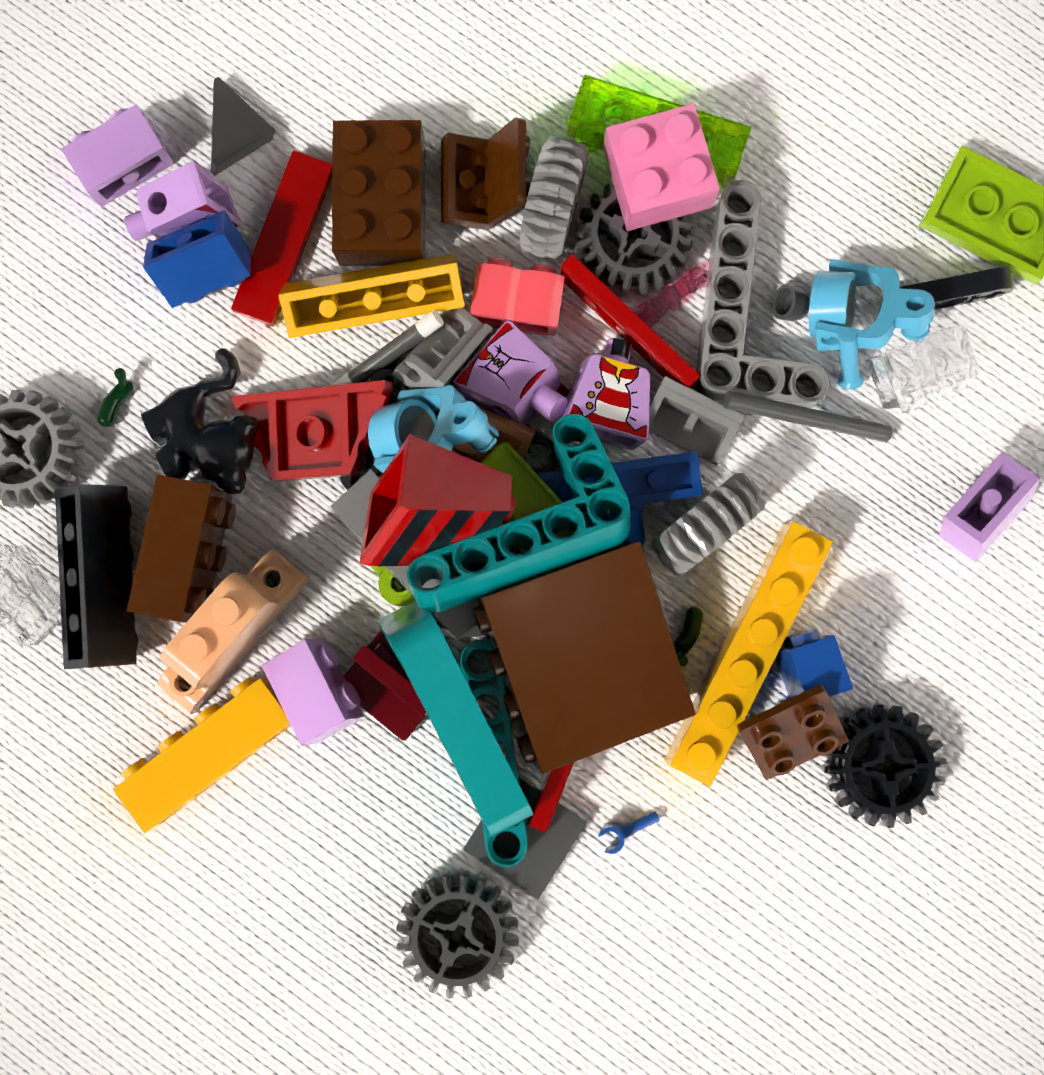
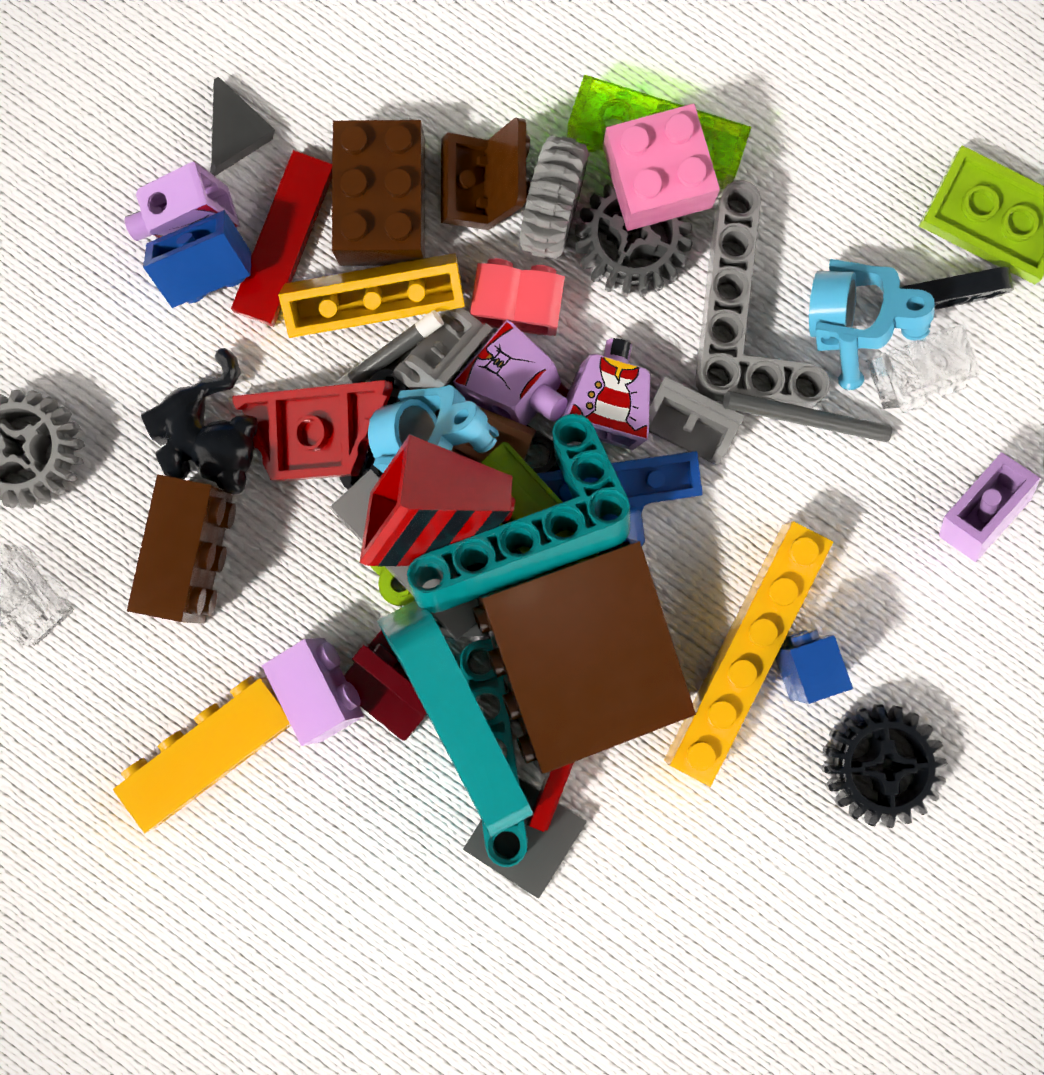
(95, 576): black brick -> none
(114, 399): dark green piece -> none
(117, 155): lavender brick -> none
(227, 628): light nougat brick -> none
(441, 927): dark grey gear -> none
(626, 323): red tile -> none
(627, 830): blue hand -> none
(670, 296): clear pink piece -> none
(689, 634): dark green piece -> none
(709, 524): light grey gear -> none
(790, 296): dark grey hinge -> none
(793, 732): reddish brown bracket -> none

